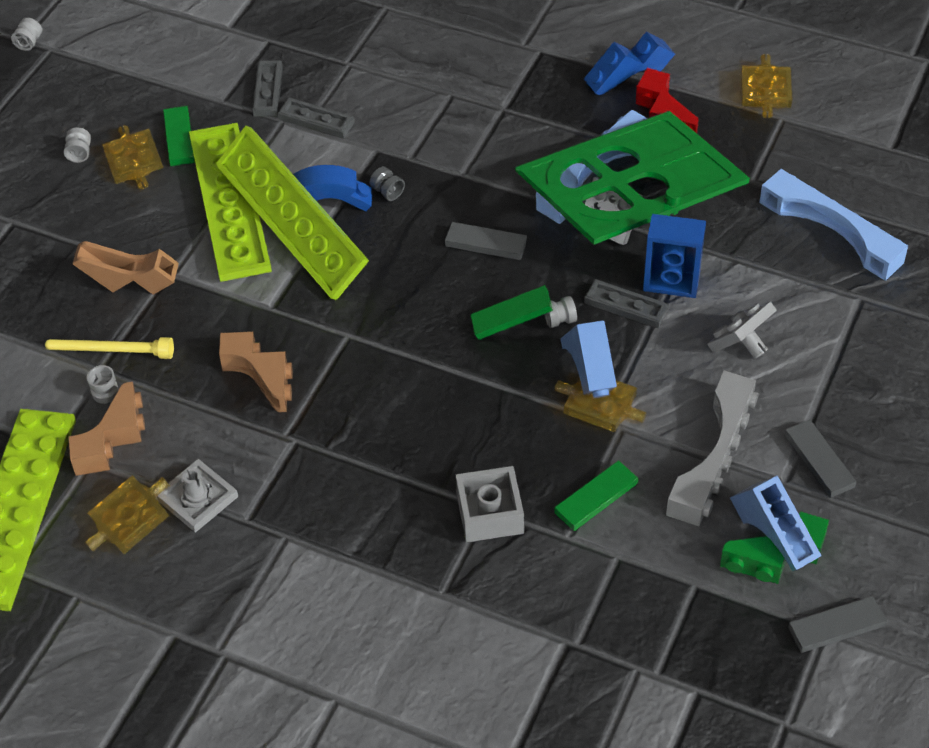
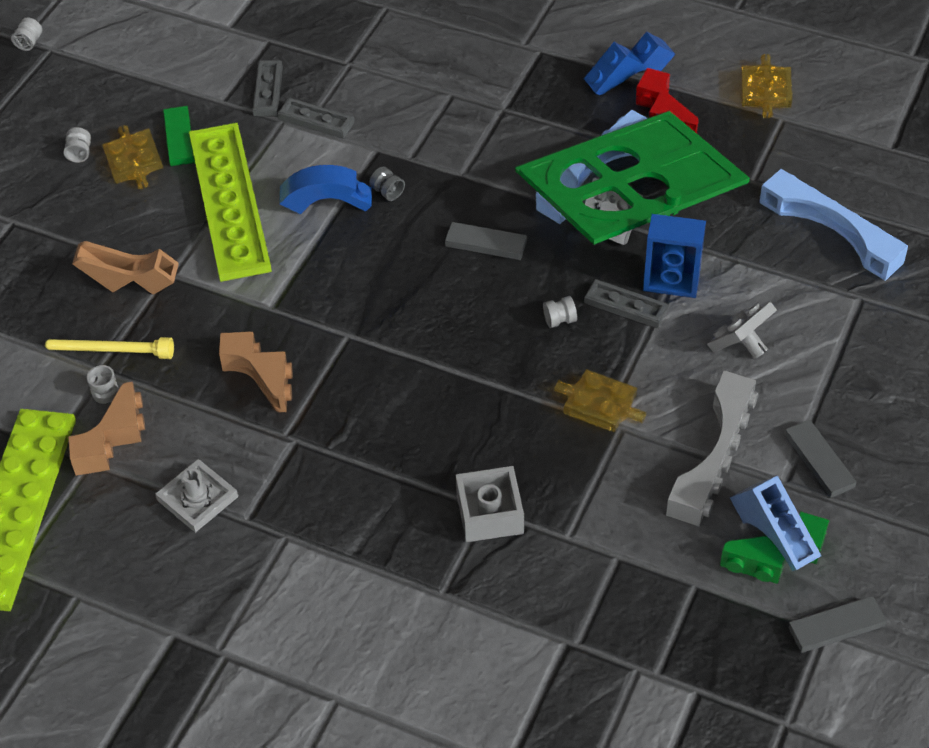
(128, 514): clear yellow plate -> none
(292, 213): lime plate -> none
(511, 312): green tile -> none
(592, 357): medium blue arch -> none
(596, 495): green tile -> none

